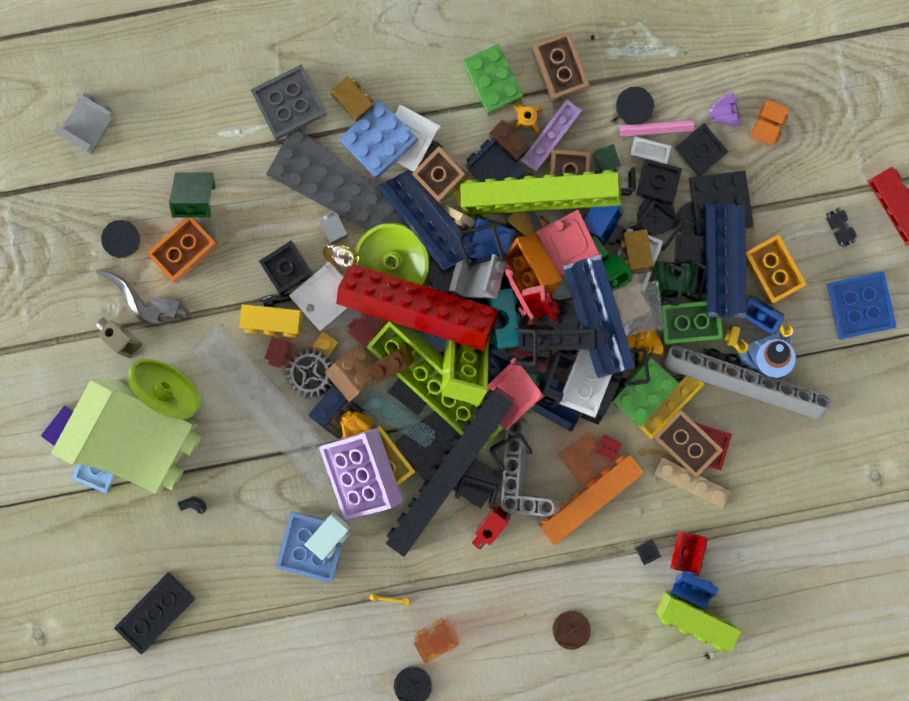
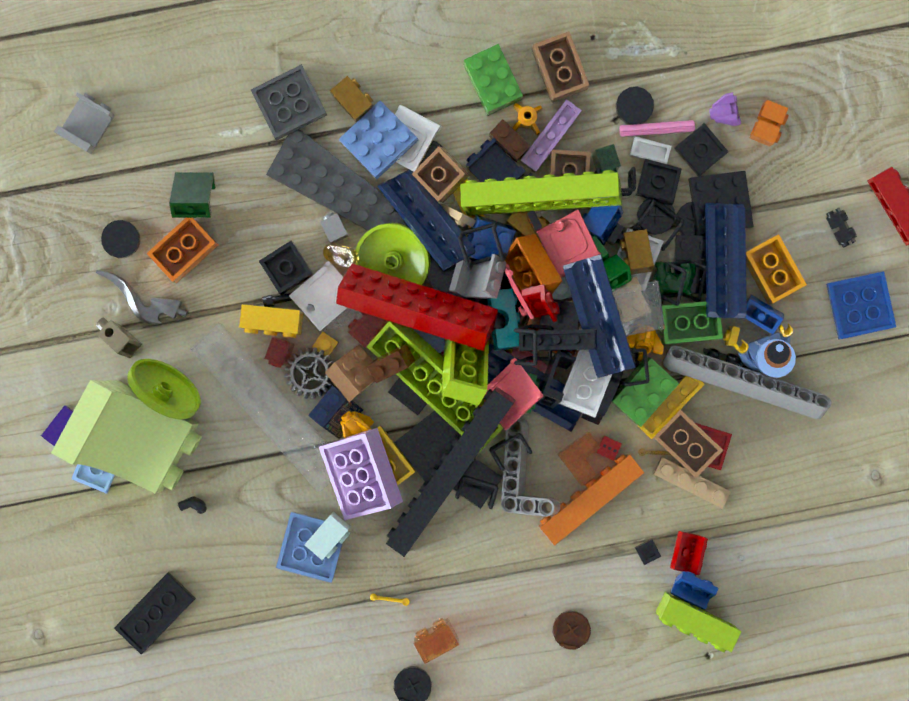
(400, 420): clear light blue plate -> none
(494, 521): red torso -> none

